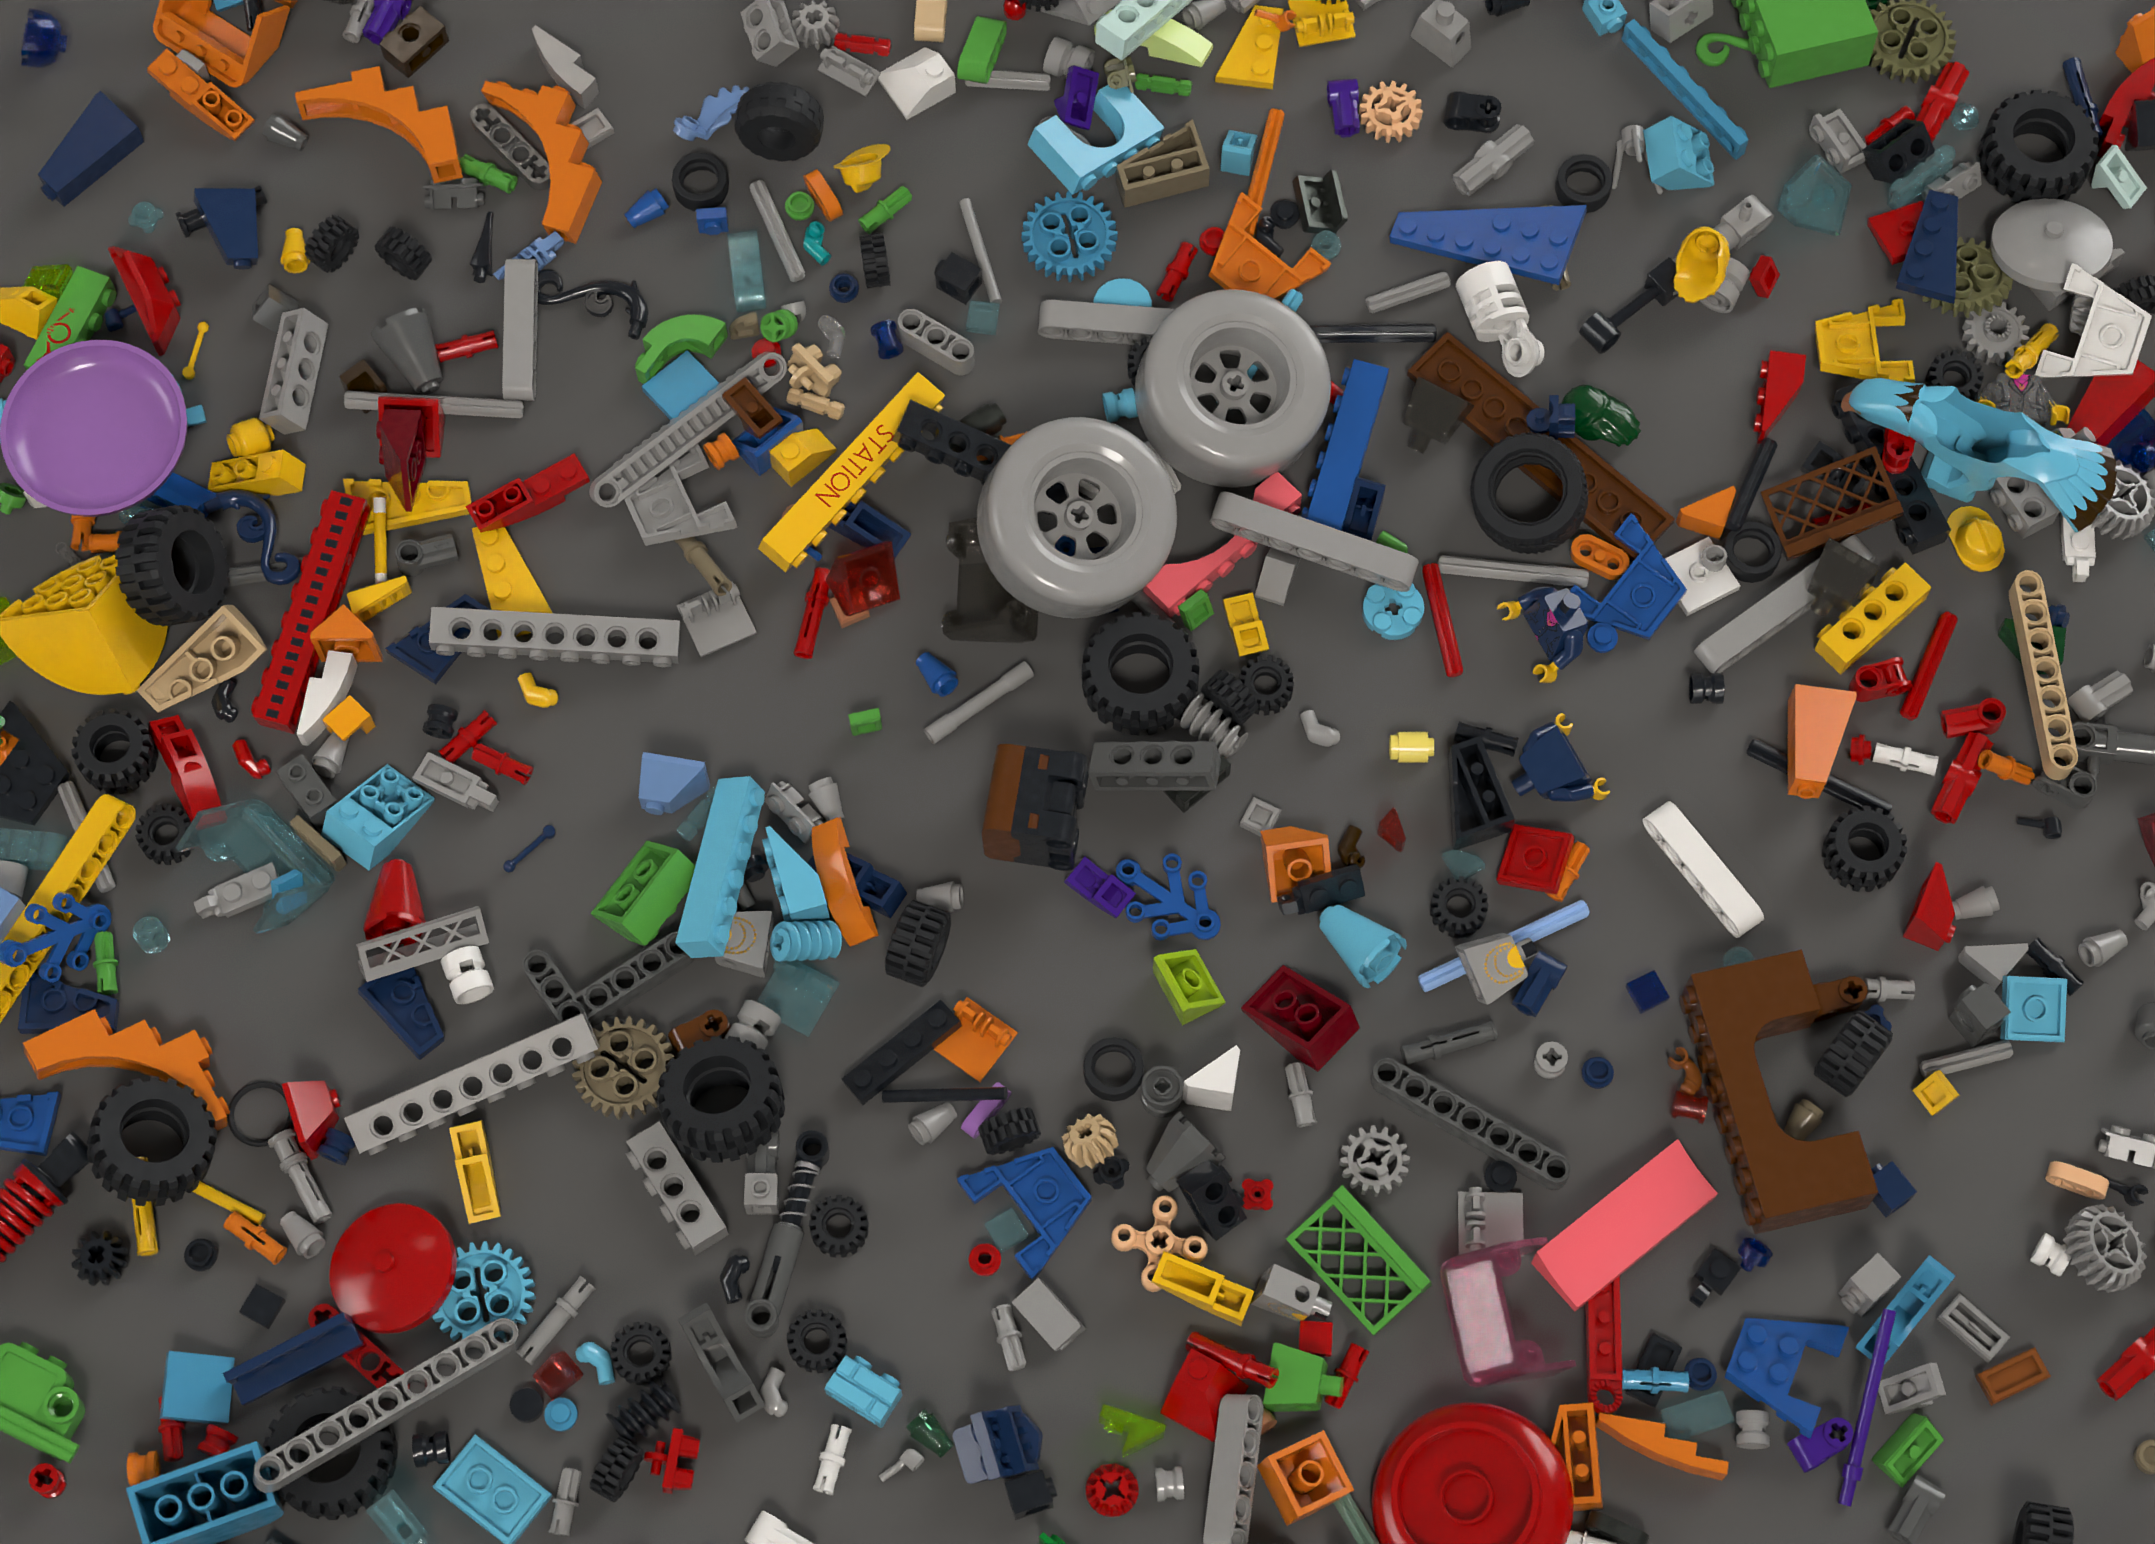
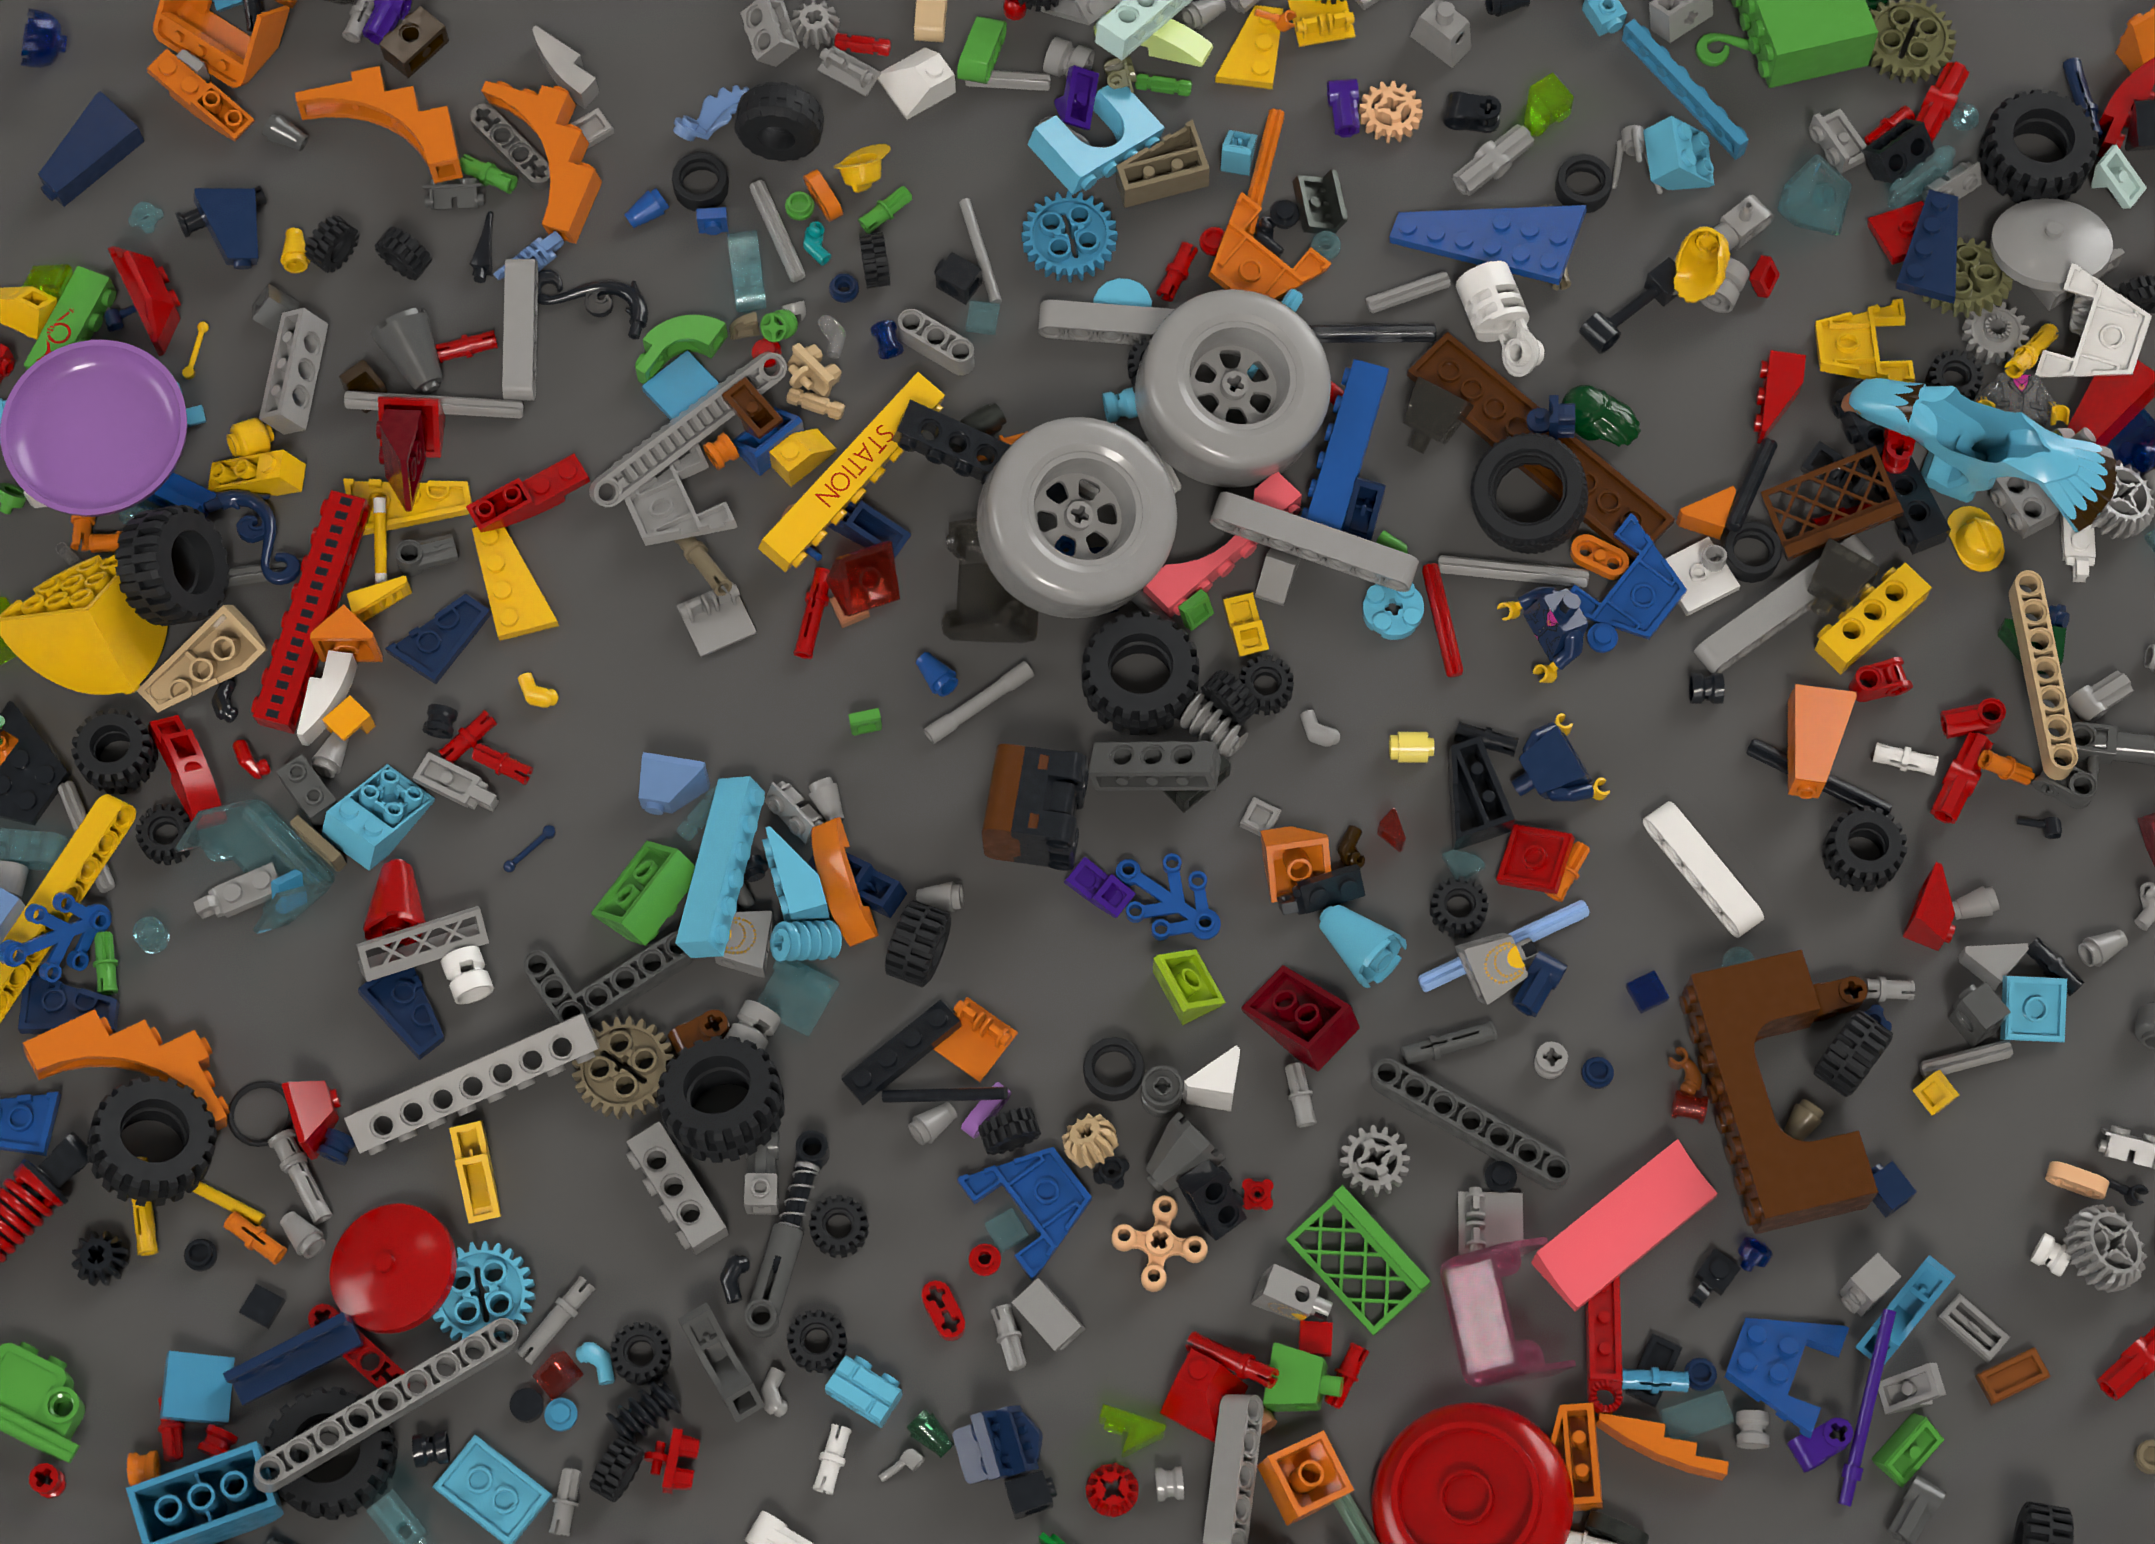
(447, 620): light grey brick -> none
(950, 1307): none -> red beam
(1203, 1288): yellow slope -> none
(1546, 104): none -> clear neon green slope
(1860, 749): red plate -> none
(1929, 666): red axle -> none

